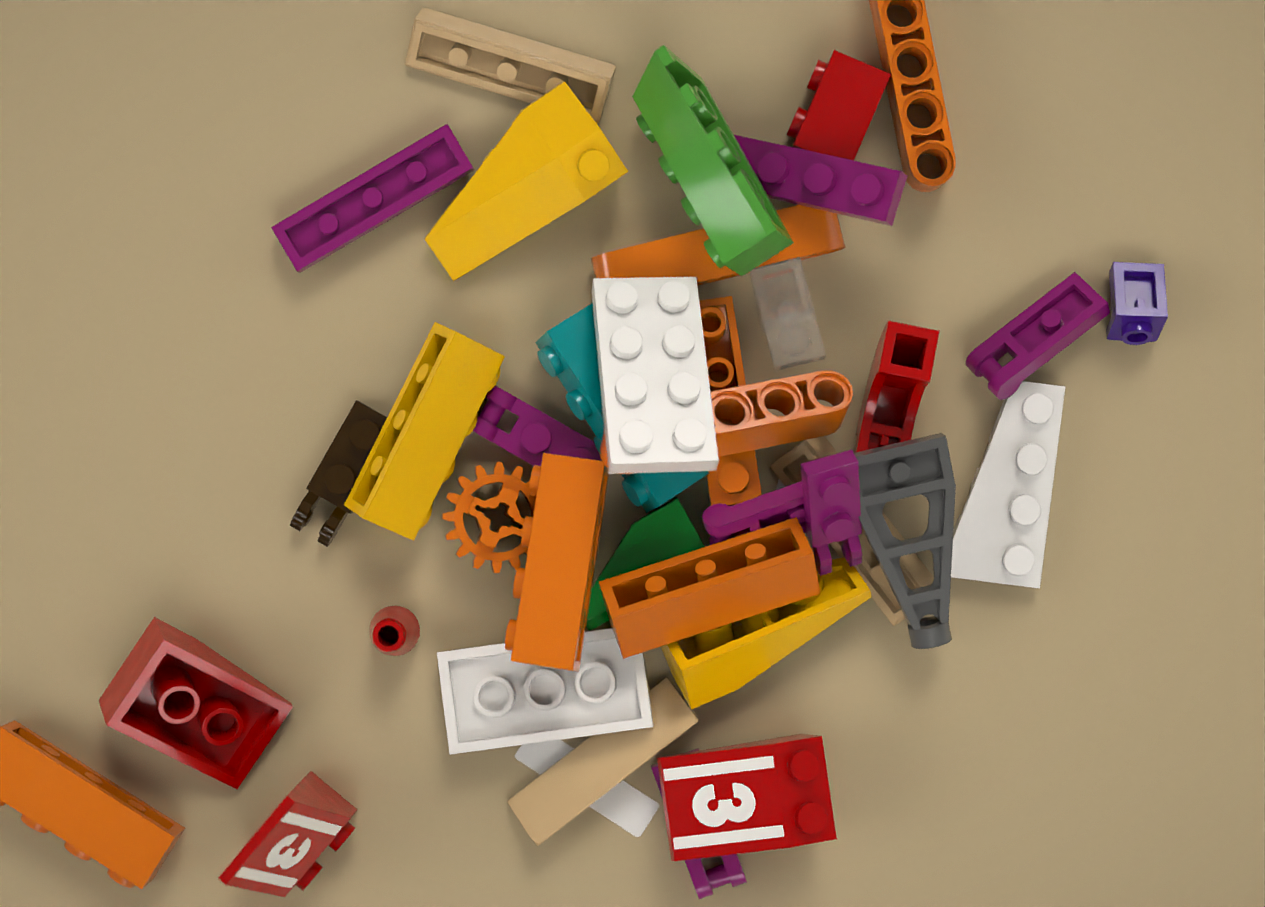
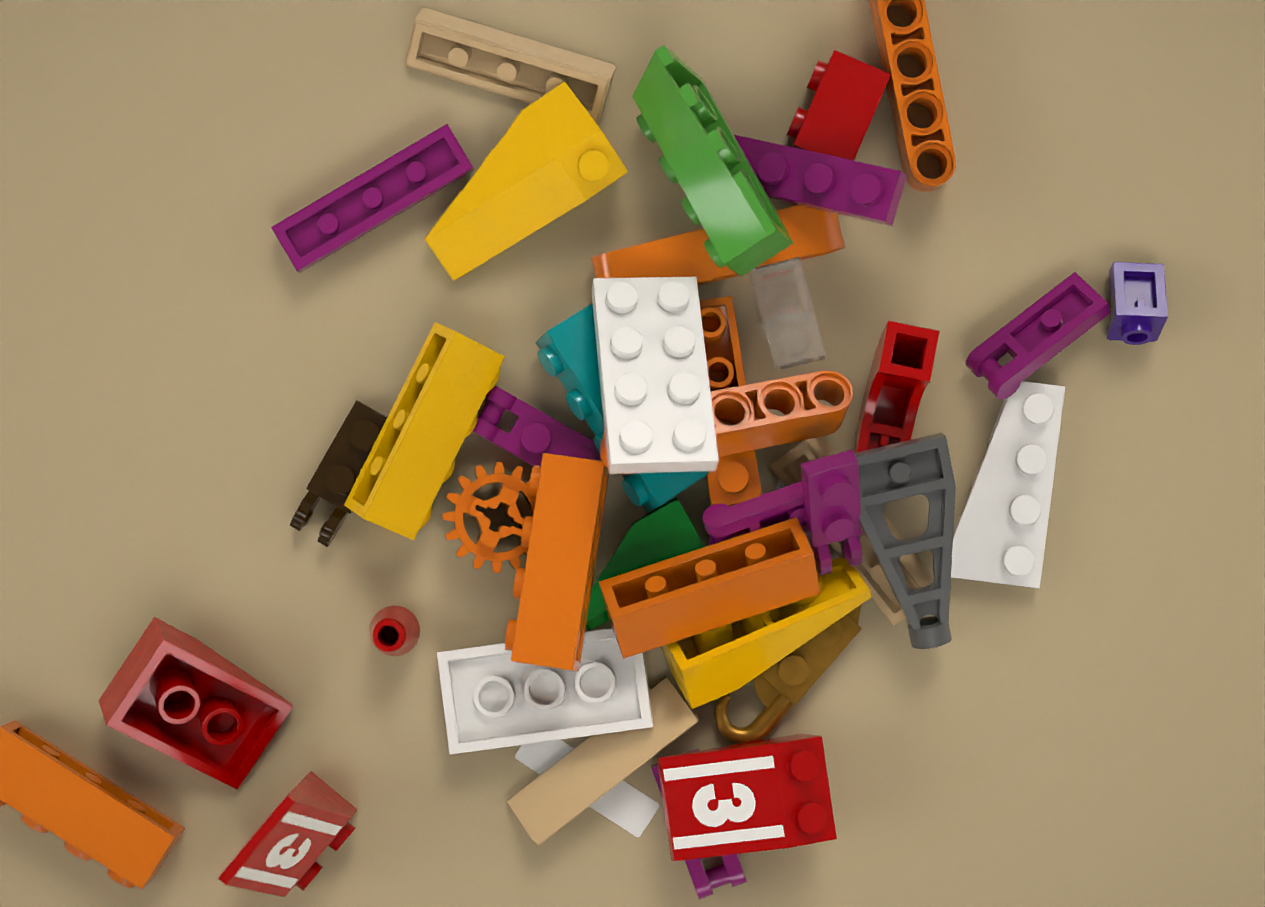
(789, 680): none -> pearl gold plate

